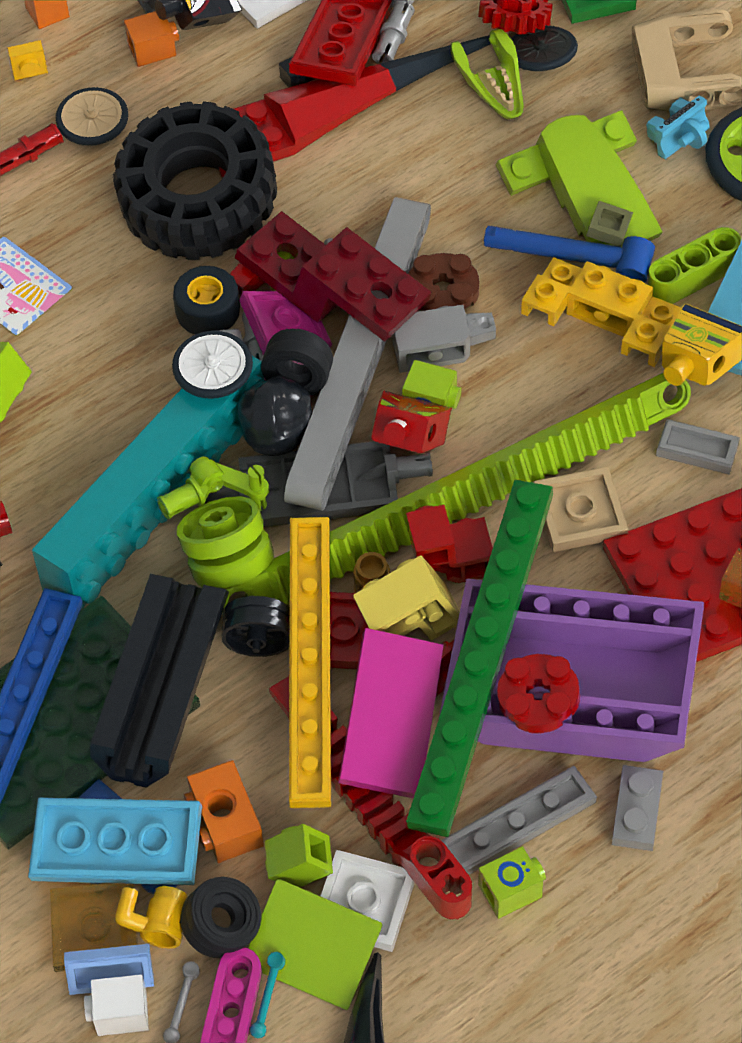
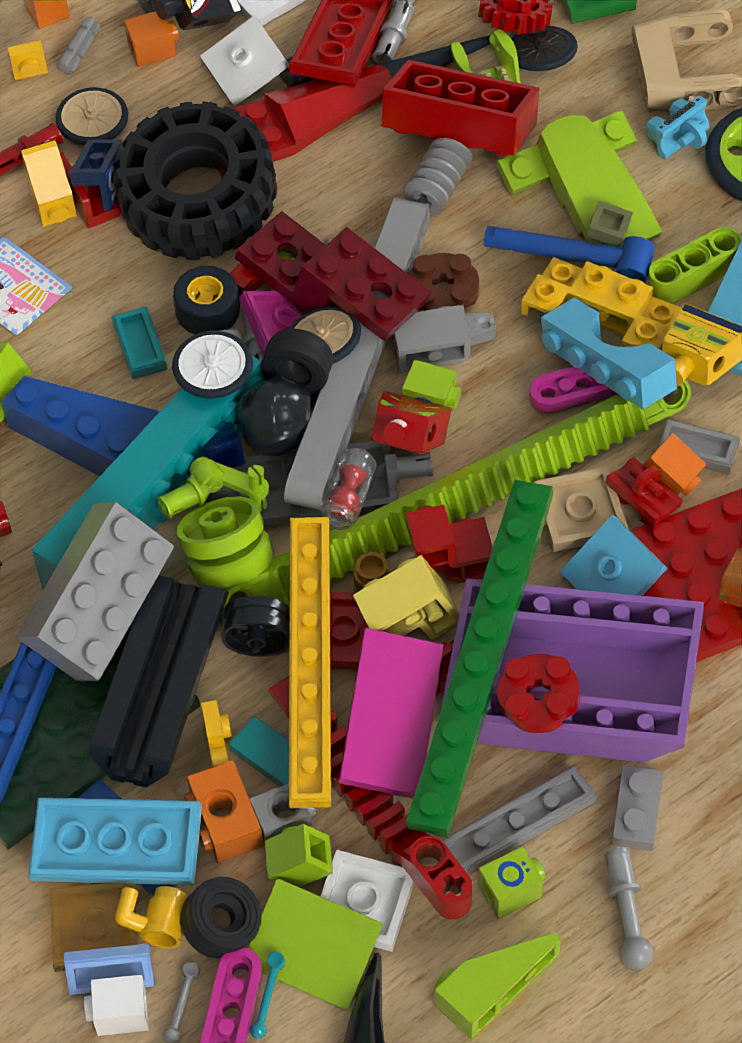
(48, 183): none -> yellow slope
(74, 422): none -> blue wedge
(78, 45): none -> light grey axle
(89, 200): none -> red panel
(95, 591): none -> light grey brick
(97, 167): none -> dark blue panel
(139, 342): none -> teal tile
(217, 729): none -> yellow plate
(225, 447): none -> clear blue slope
(244, 60): none -> white plate
(263, 750): none -> teal tile
(270, 804): none -> light grey brick
(334, 326): none -> tan wheel
(342, 502): none -> clear piece
(438, 173): none -> light grey piece
(460, 107): none -> red brick
(490, 982): none -> lime slope
(564, 389): none -> dark pink plate
(614, 562): none -> medium azure plate
(635, 373): none -> medium azure arch
(635, 951): none -> light grey pin
(643, 491): none -> red hips
(677, 465): none -> orange brick

